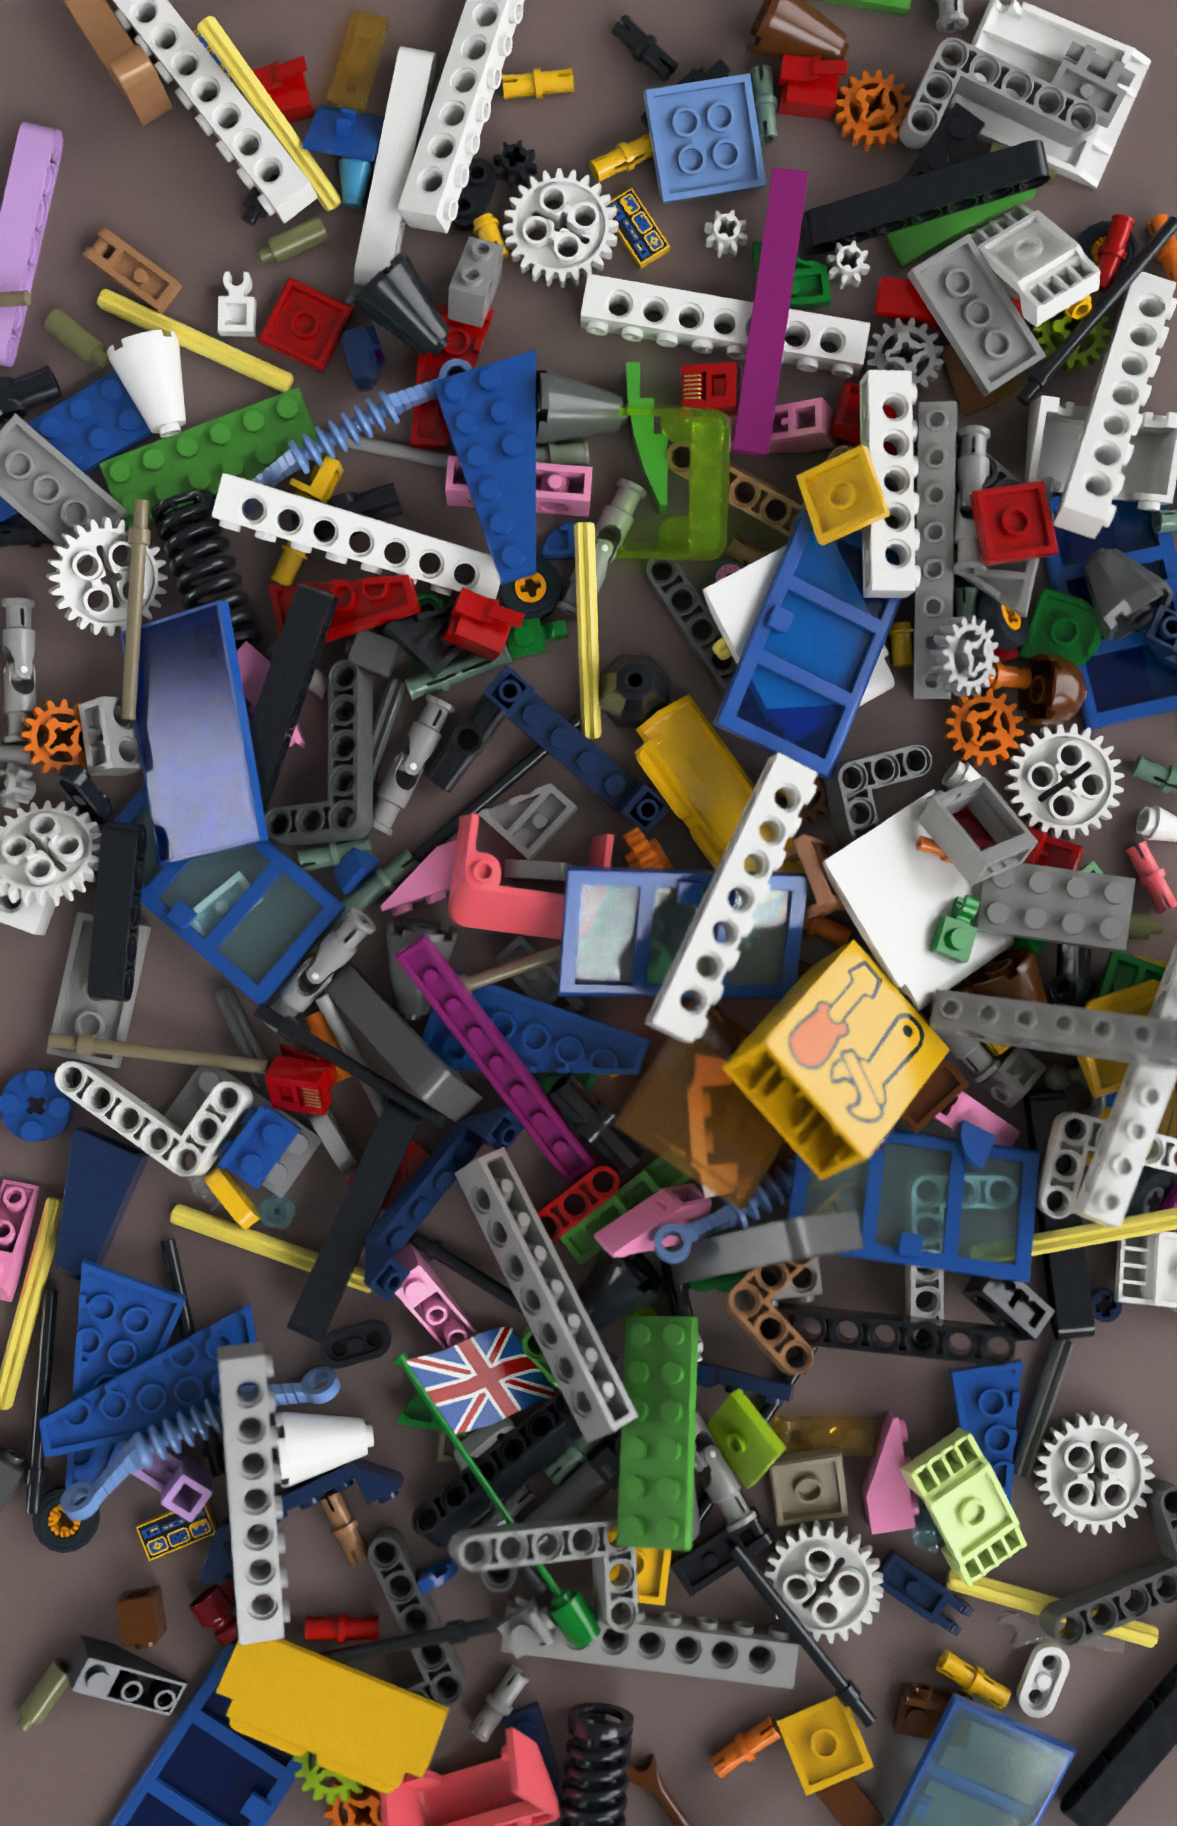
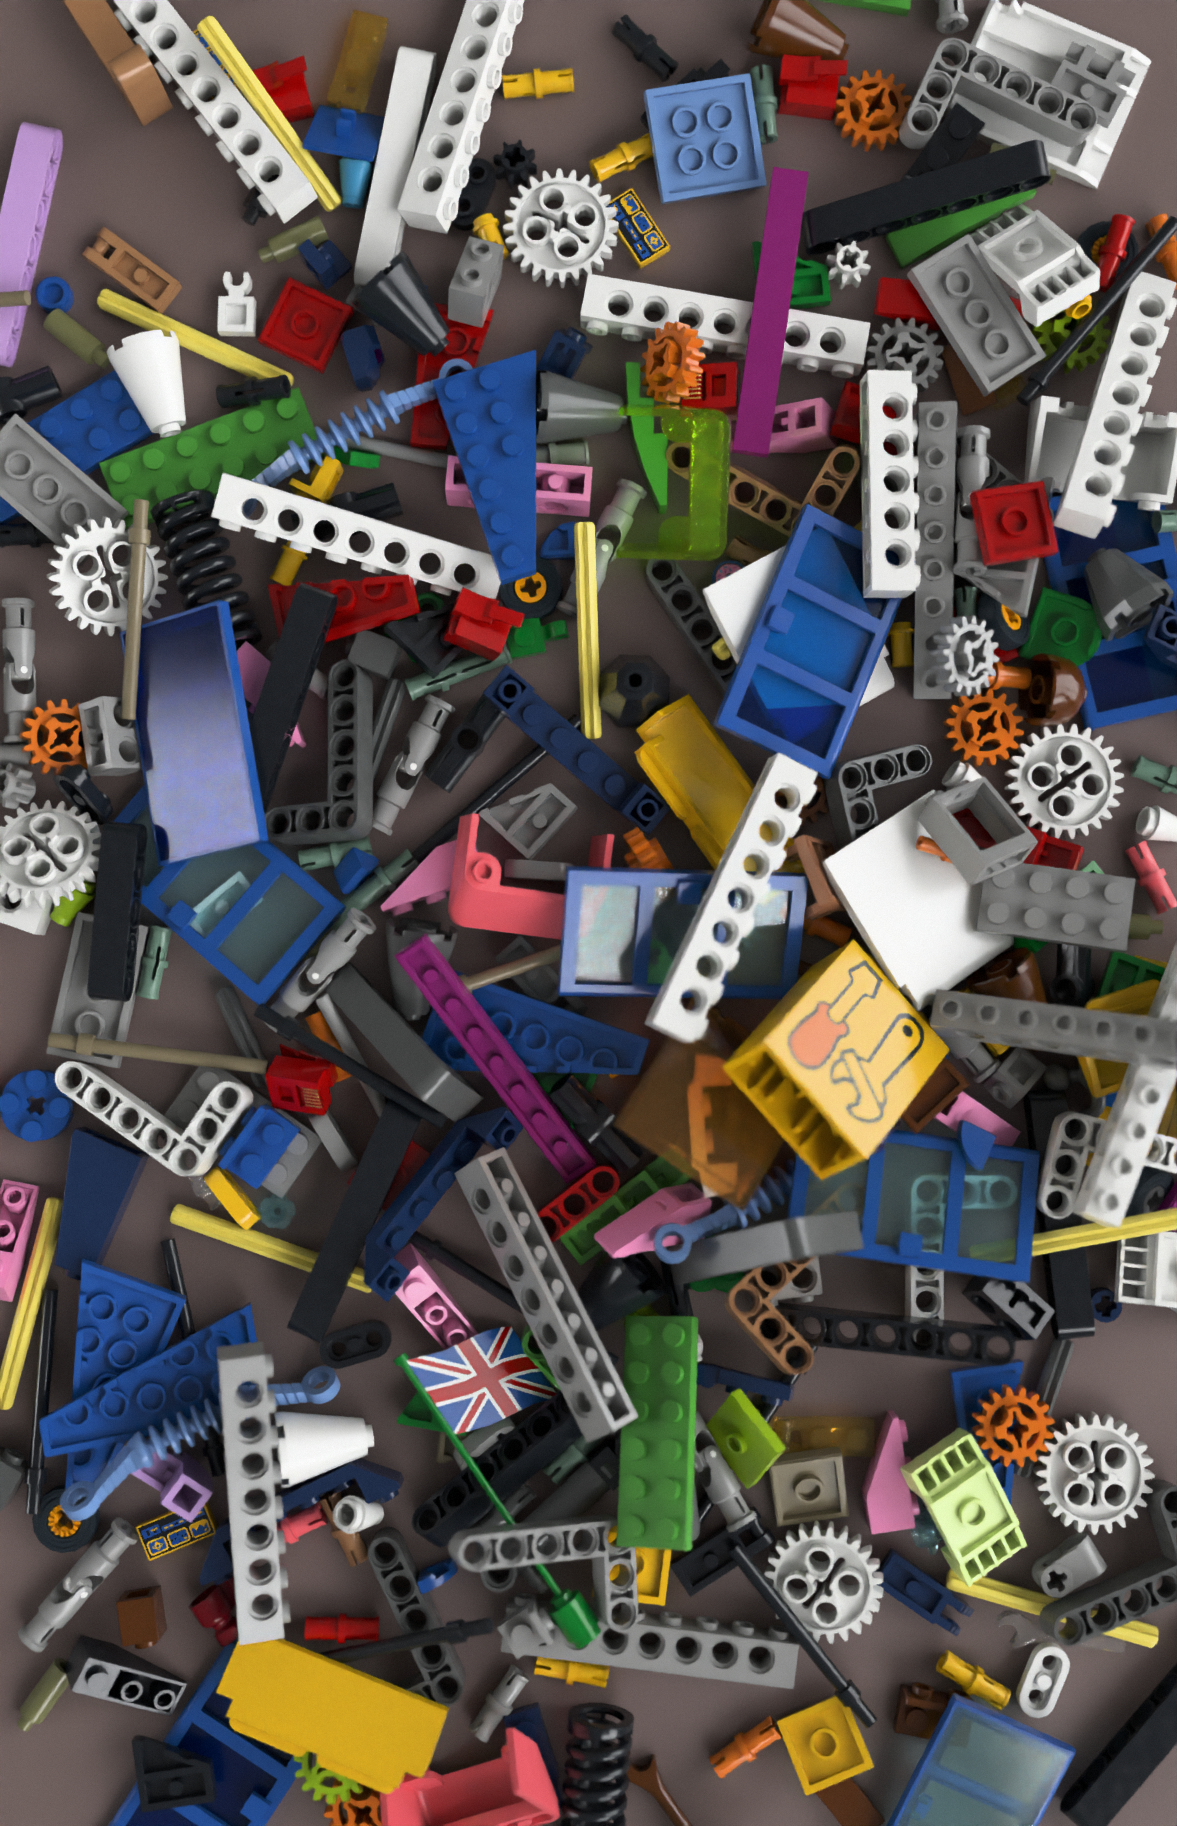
(53, 294): none -> blue tile
(68, 909): none -> lime cone
(78, 1585): none -> light grey piece
(154, 962): none -> sand green pin
(171, 1775): none -> black wing
(233, 393): none -> black pin
(302, 1522): none -> coral pin
(324, 262): none -> dark blue bracket
(354, 1514): none -> white cone
(357, 458): none -> green tile
(565, 352): none -> dark blue bracket
(572, 1671): none -> yellow pin
(672, 362): none -> orange gear
(728, 224): white gear -> none
(842, 495): yellow plate -> none
(953, 934): plate -> none
(1028, 1424): none -> orange gear
(1074, 1564): none -> light grey piece

